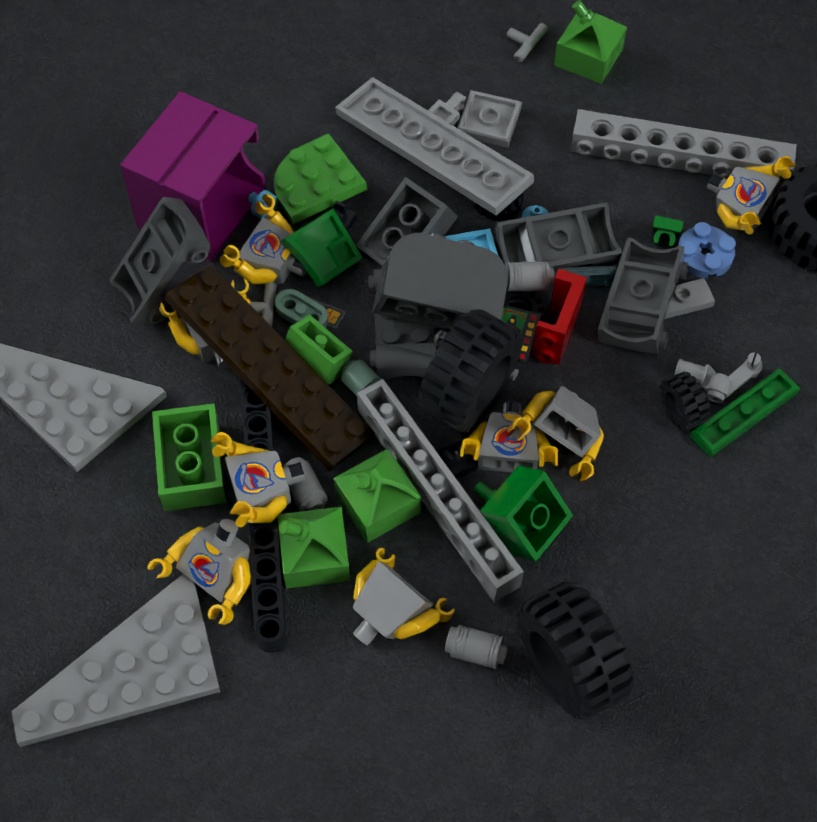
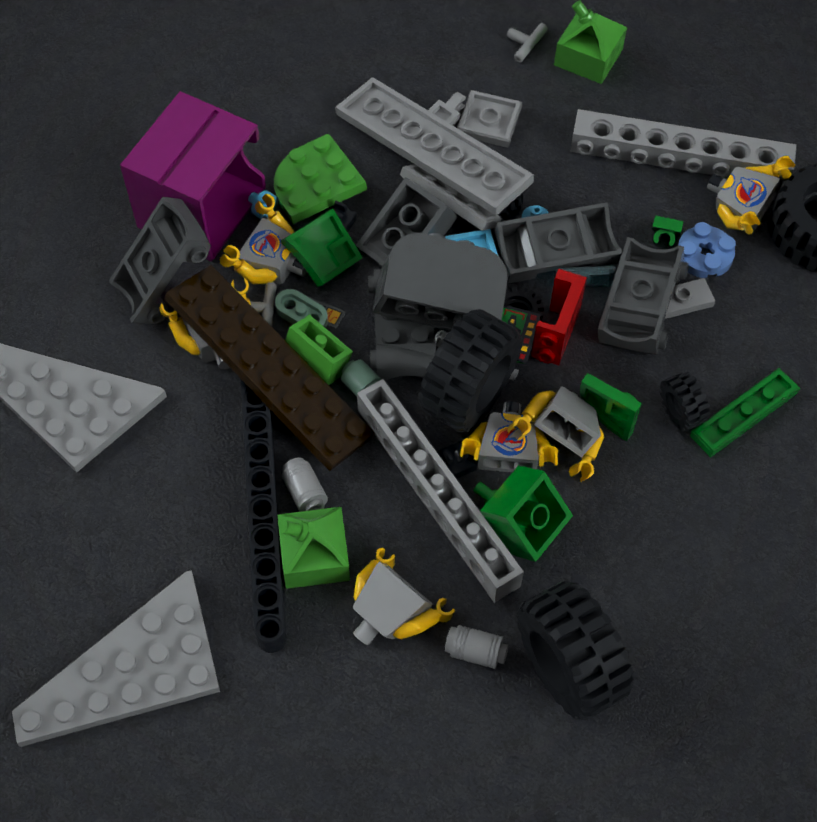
(184, 457): bright green brick -> none
(214, 562): torso -> none
(257, 480): torso -> none
(377, 495): bright green piece -> none
(453, 199): none -> light grey tile
(529, 276): light grey head -> none
(613, 408): none -> green plate
(719, 385): light grey pin -> none

